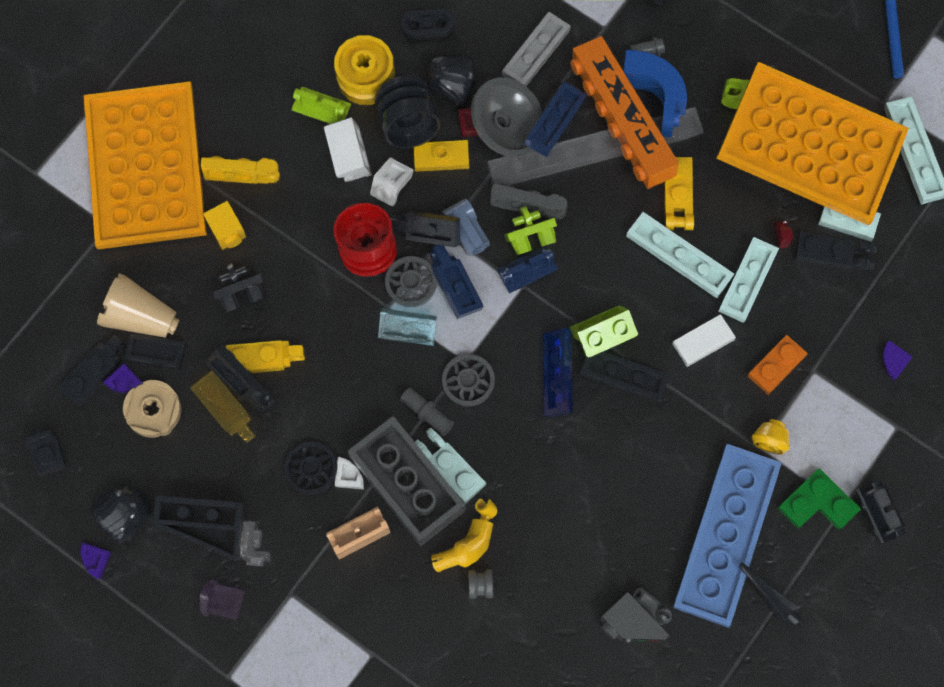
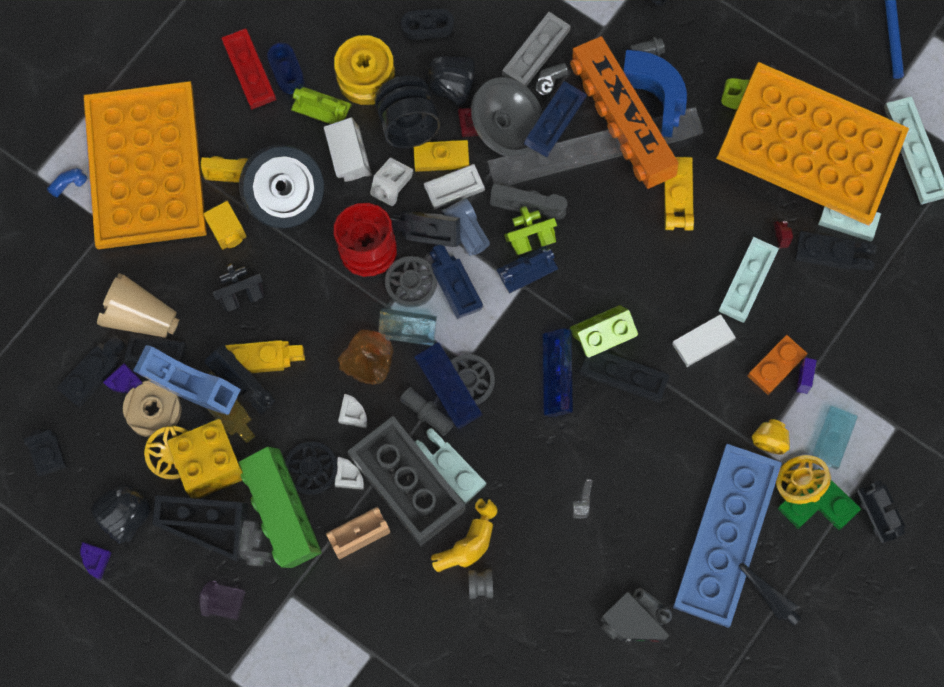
(64, 179): none -> blue arm
(165, 452): none -> yellow wheel
(186, 382): none -> medium blue arch
(205, 459): none -> yellow bracket
(248, 69): none -> red plate
(279, 508): none -> bright green brick
(287, 69): none -> clear blue plate
(302, 186): none -> wheel
(352, 412): none -> white tile
(367, 357): none -> clear orange hair
(448, 385): none -> clear blue plate
(454, 187): none -> white tile
(548, 76): none -> dark grey arm
(581, 508): none -> clear hand
(680, 255): light aqua plate -> none
(803, 479): none -> yellow wheel
(806, 376): none -> dark purple tile
(834, 436): none -> clear light blue plate
(894, 359): dark purple tile -> none

